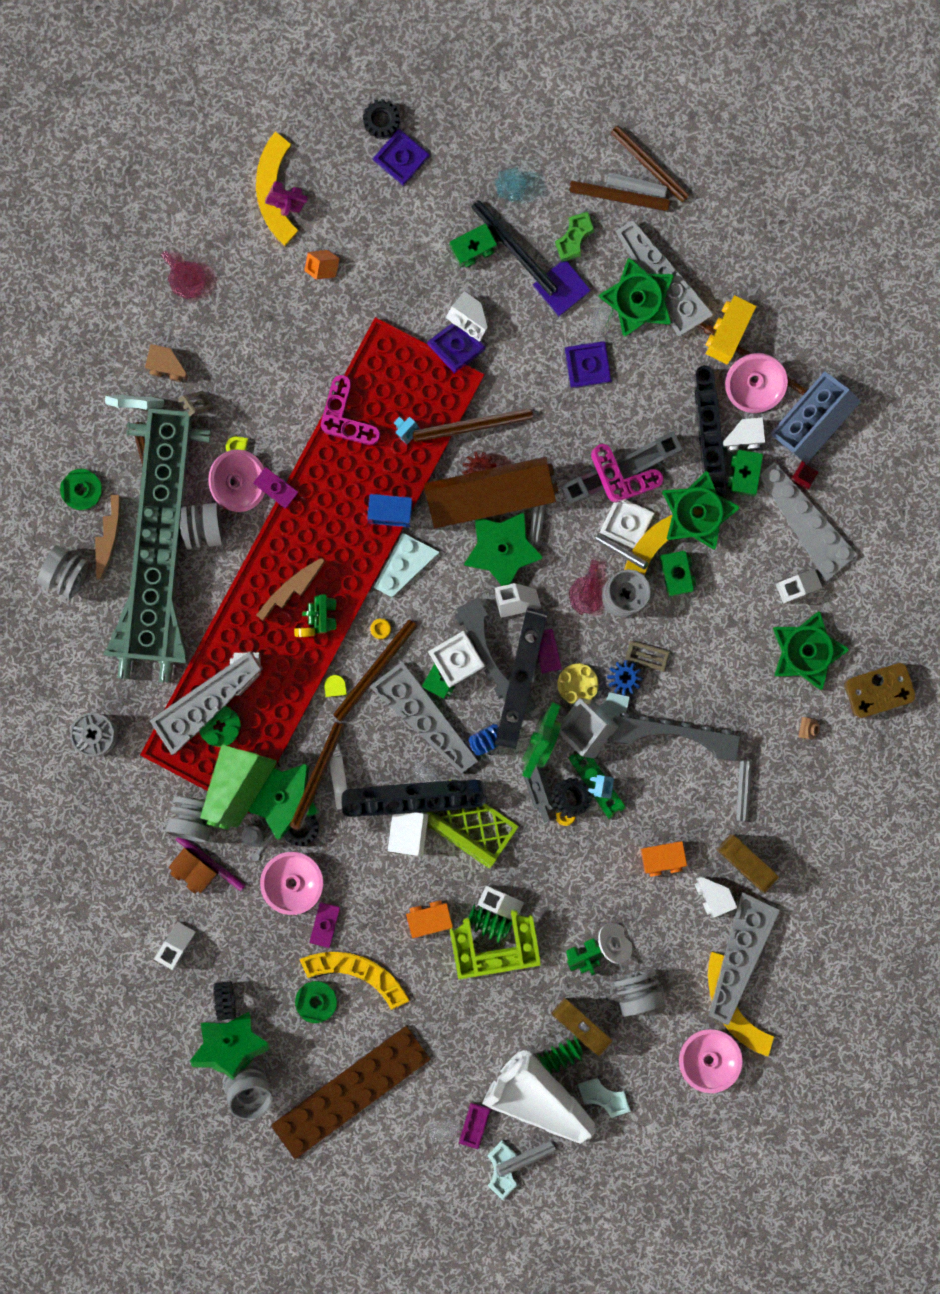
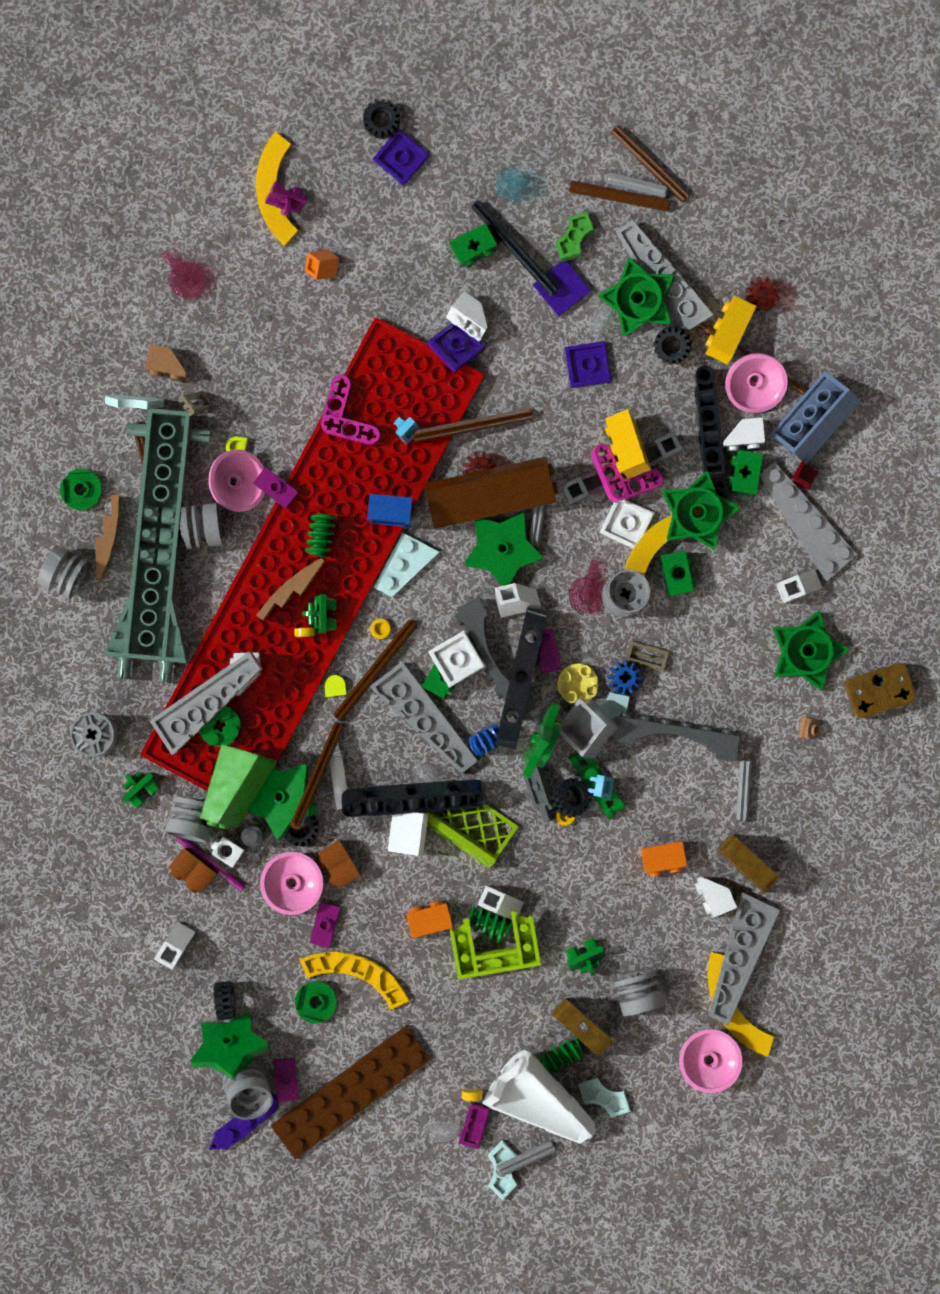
(133, 795): none -> green hips
(237, 851): none -> white brick
(238, 1128): none -> dark purple plate
(286, 1079): none -> magenta plate
(320, 535): none -> green piece
(339, 865): none -> dark orange brick
(472, 1094): none -> yellow tile
(614, 943): white dish -> none
(621, 551): flat silver bar -> none
(627, 444): none -> yellow brick
(681, 335): none -> black tyre
(770, 296): none -> clear red gear

